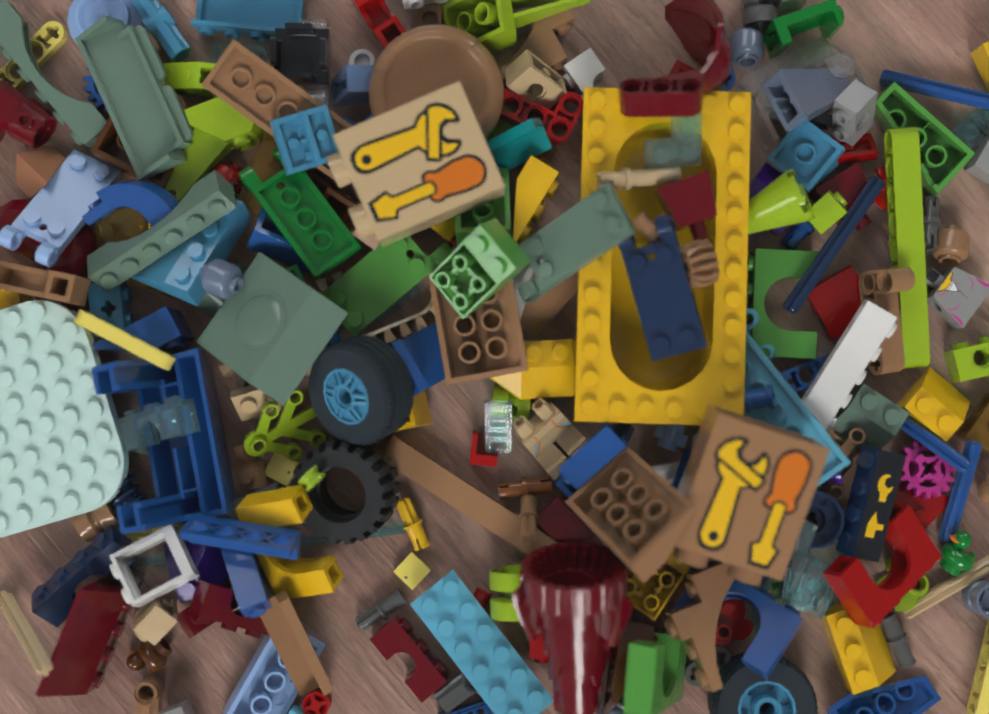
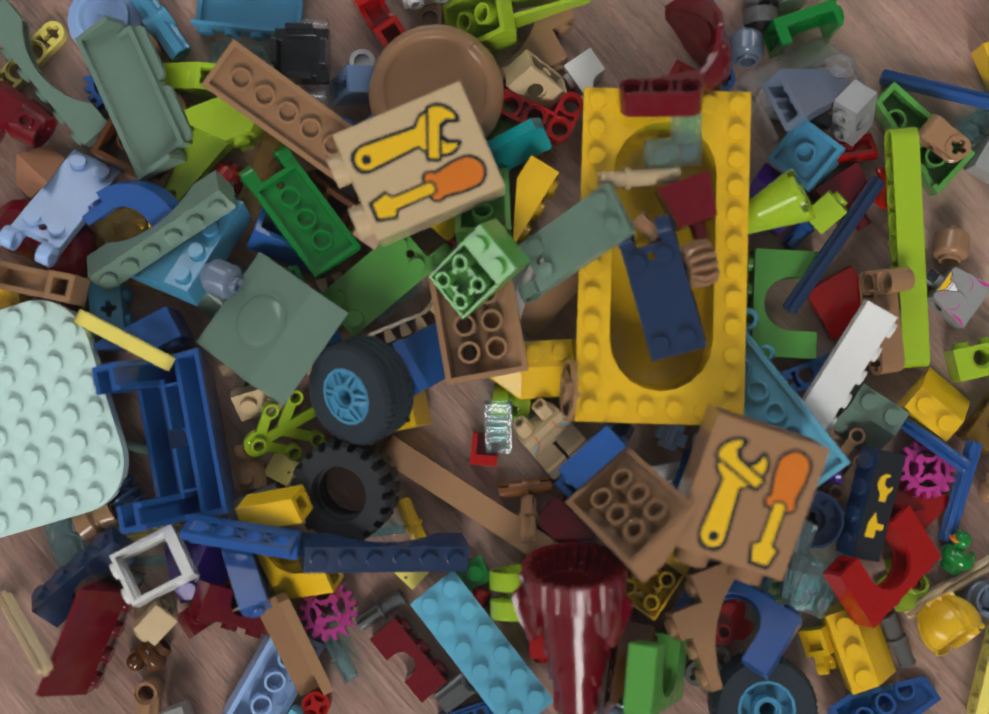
(63, 540): none -> clear light blue slope
(172, 420): clear light blue arch -> none
(304, 139): dark azure slope -> none
(311, 478): lime bush -> none
(323, 620): none -> dark pink gear
(341, 660): none -> clear light blue axle
(345, 555): none -> dark blue arch
(476, 573): none -> green plate
(569, 389): none -> medium nougat wheel
(759, 398): blue bush -> none
(818, 644): none -> yellow plate
(931, 221): dark grey pin -> none
(940, 137): none -> medium nougat piece
(948, 623): none -> yellow piece

